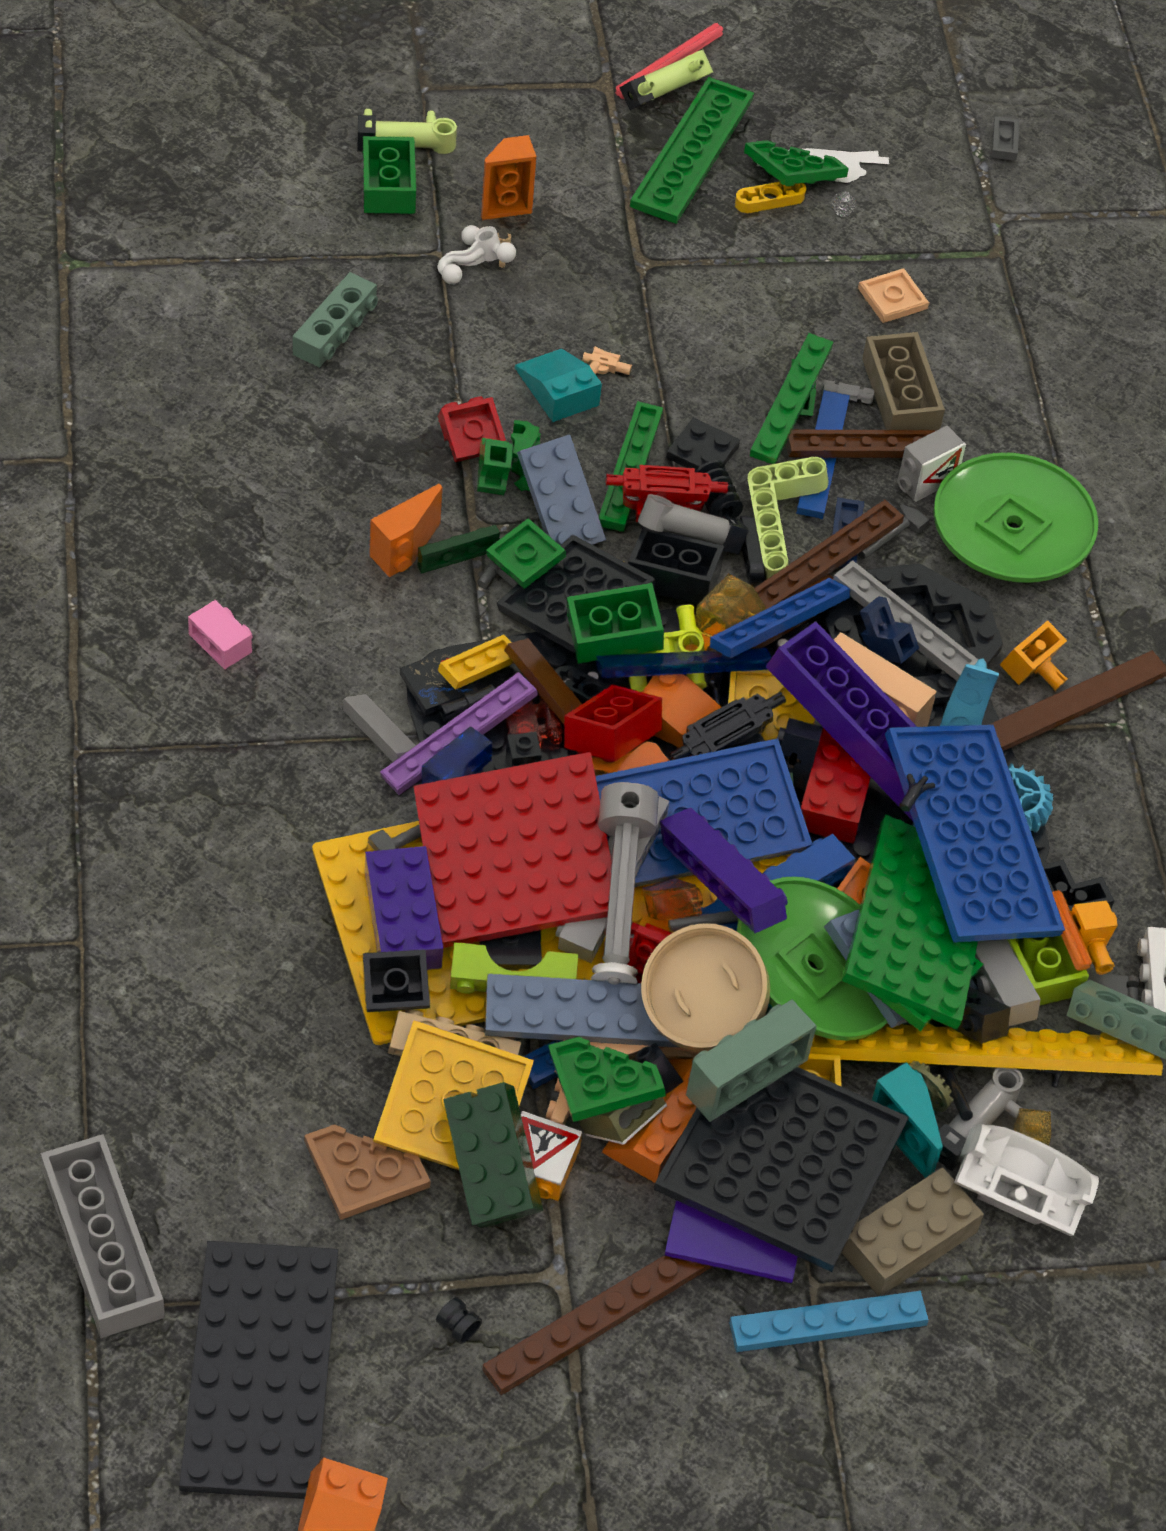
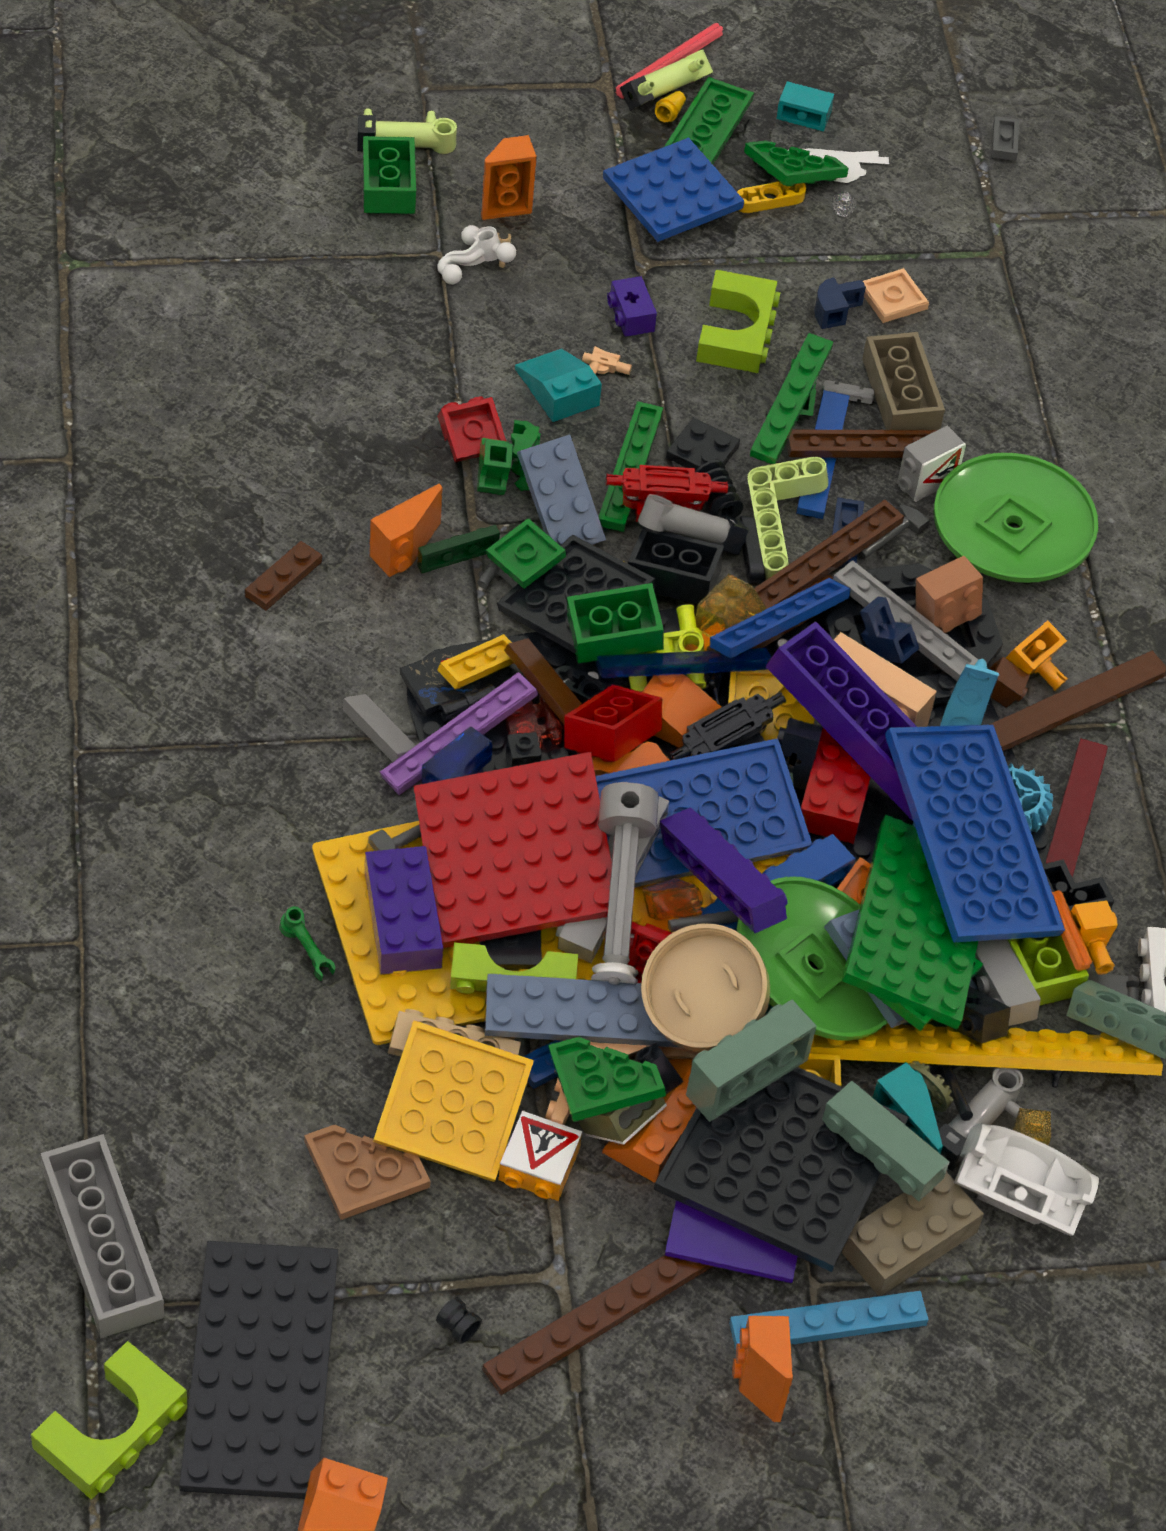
(95, 1462): none -> lime arch
(220, 634): bright pink brick -> none
(283, 575): none -> reddish brown plate
(297, 928): none -> green brick
(335, 319): sand green brick -> none
(395, 980): black slope -> none
(493, 1155): dark green piece -> none
(632, 306): none -> dark purple brick
(670, 106): none -> yellow cone
(673, 189): none -> blue plate
(743, 347): none -> lime arch
(765, 1363): none -> orange slope
(805, 106): none -> teal brick
(835, 300): none -> dark blue brick
(885, 1141): none -> sand green brick
(914, 791): black bar -> none
(950, 594): none -> nougat brick
(1010, 682): none -> reddish brown brick
(1077, 803): none -> dark red tile

